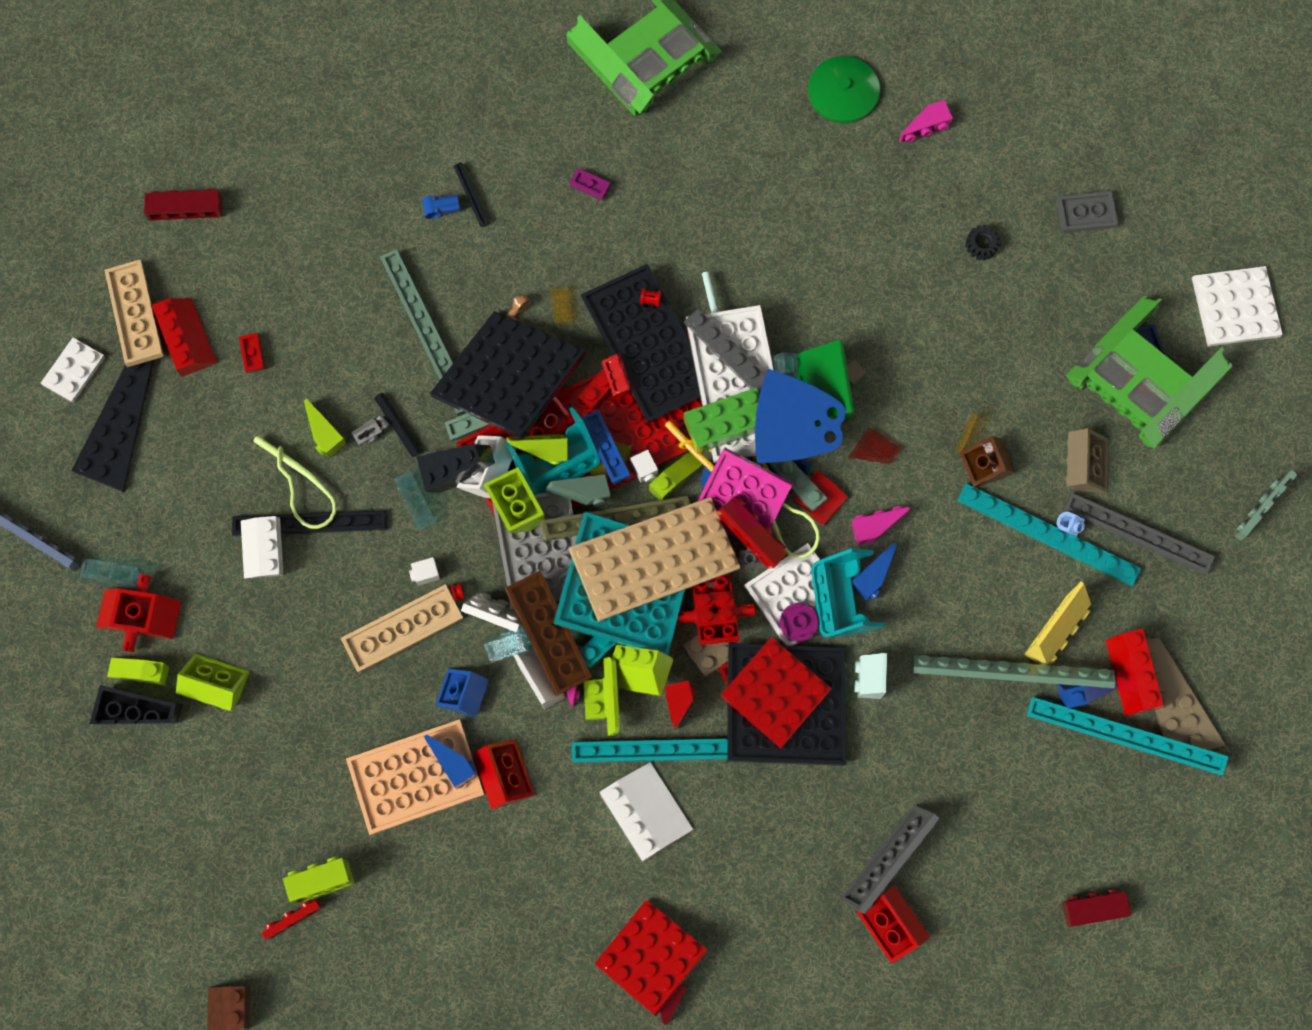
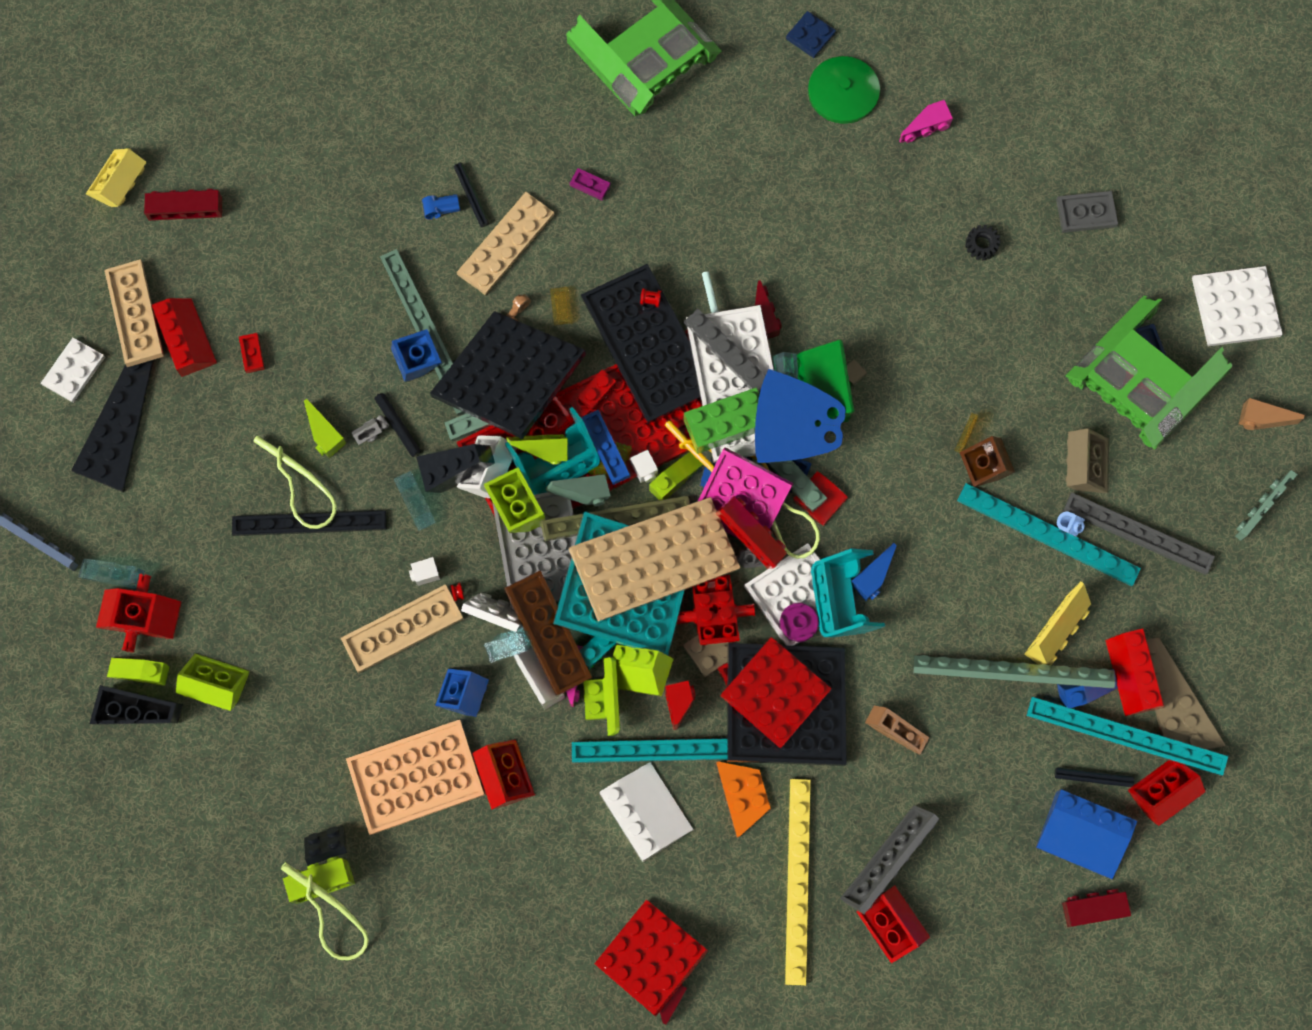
(117, 177): none -> light yellow slope
(228, 1008): copper slope -> none
(262, 547): white slope -> none
(290, 919): red plate -> none
(311, 886): none -> yellowish green piece
(325, 845): none -> black plate
(415, 355): none -> blue slope
(455, 765): blue slope -> none
(505, 243): none -> tan plate
(616, 375): red plate -> none
(743, 794): none -> orange wing
(771, 323): none -> dark red slope
(797, 882): none -> light yellow plate
(810, 34): none -> dark blue plate
(871, 528): dark pink slope -> none
(871, 676): light aqua slope -> none
(874, 448): clear red wing -> none
(897, 729): none -> medium nougat slope
(1086, 834): none -> blue slope
(1094, 777): none -> black axle
(1167, 791): none -> red slope
(1263, 415): none -> medium nougat slope

